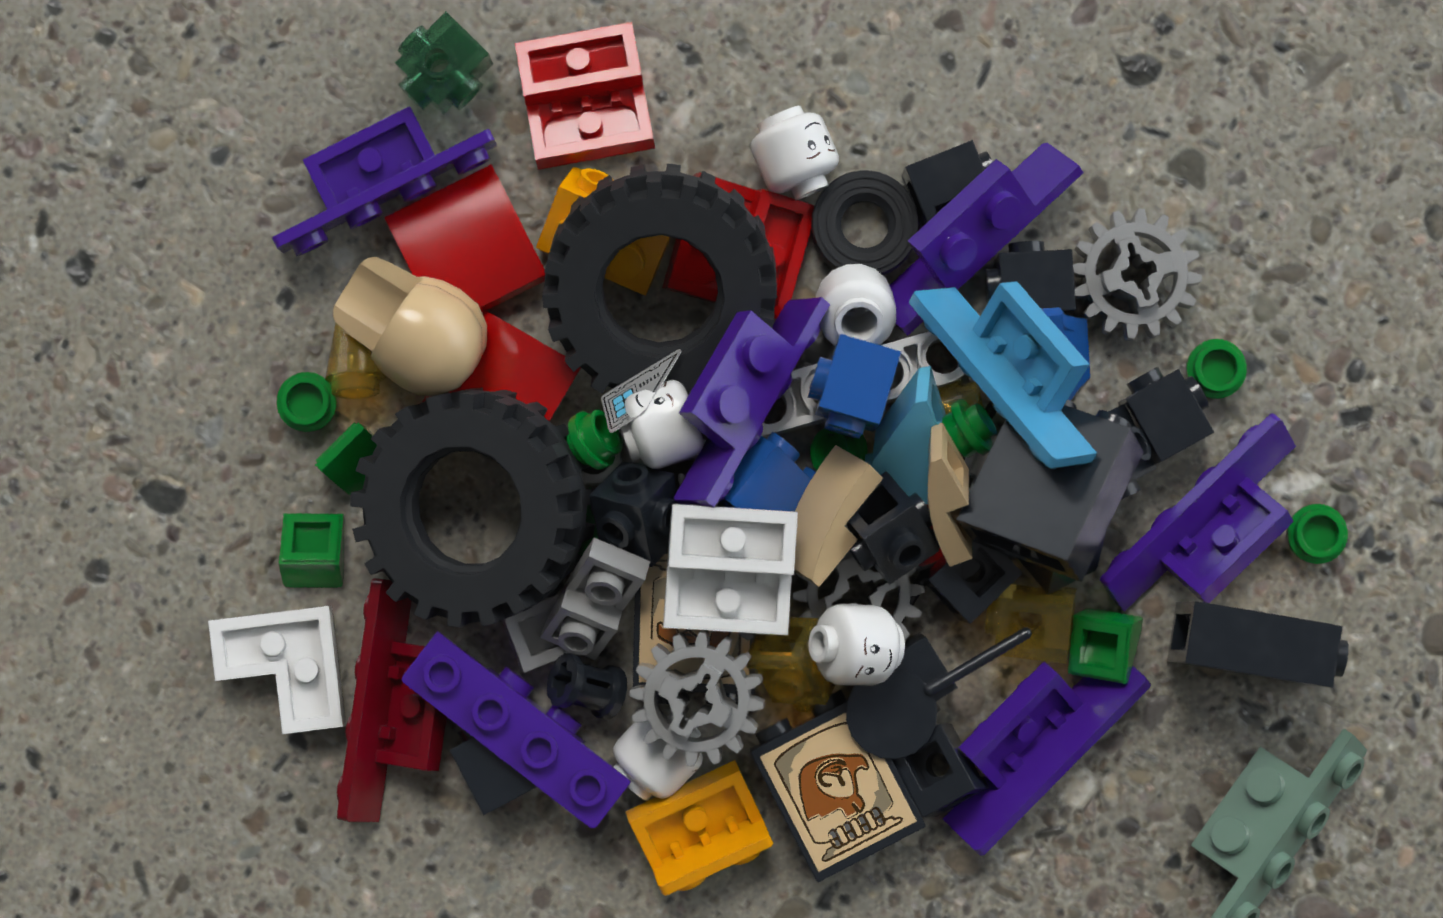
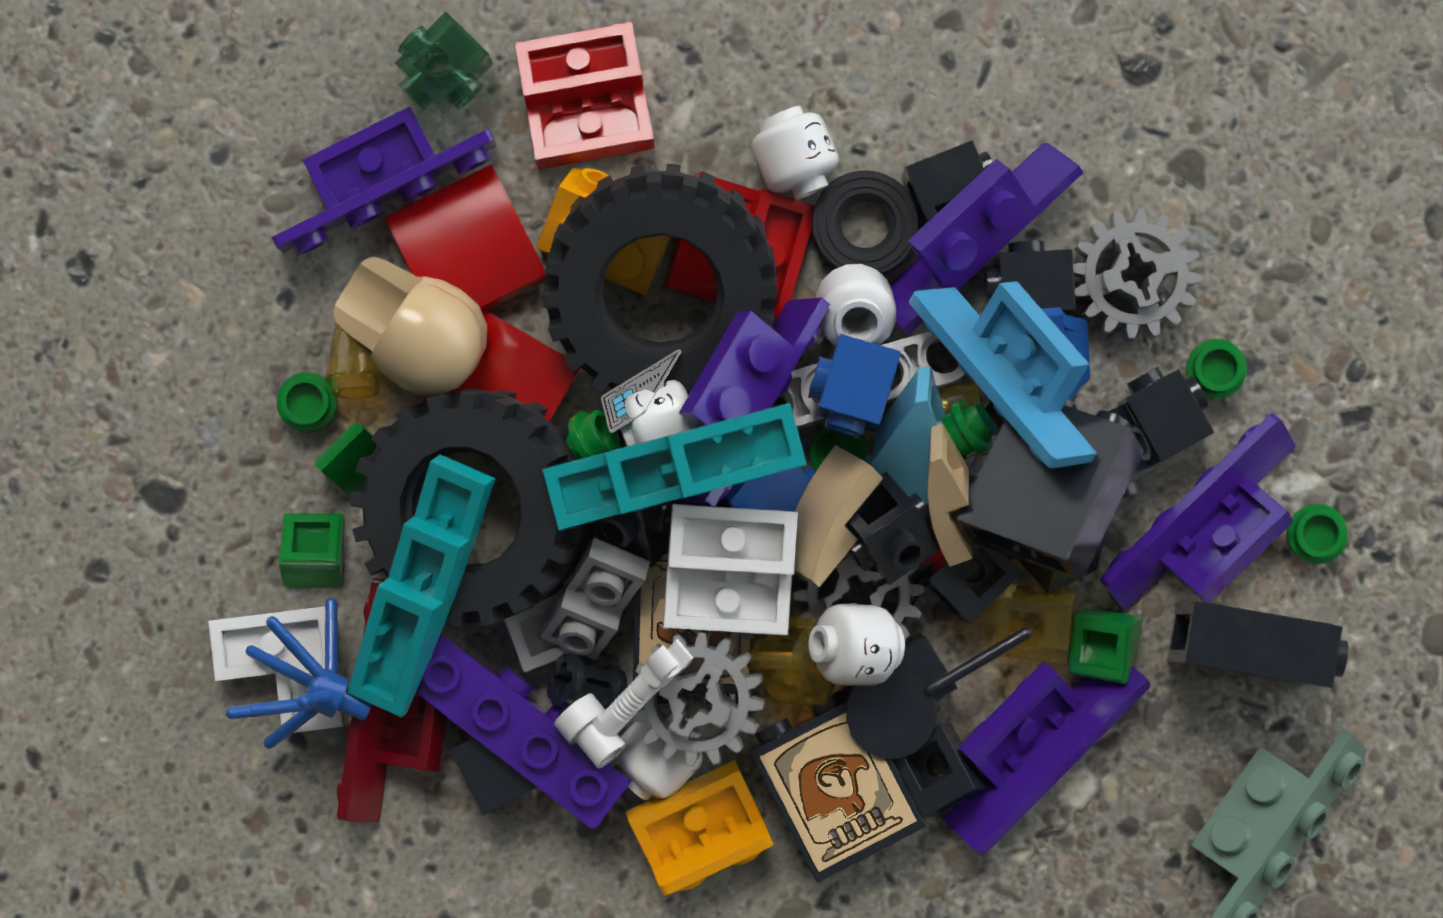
(324, 689): none -> blue plant
(420, 586): none -> teal slope
(597, 728): none -> white brick
(674, 466): none -> teal slope

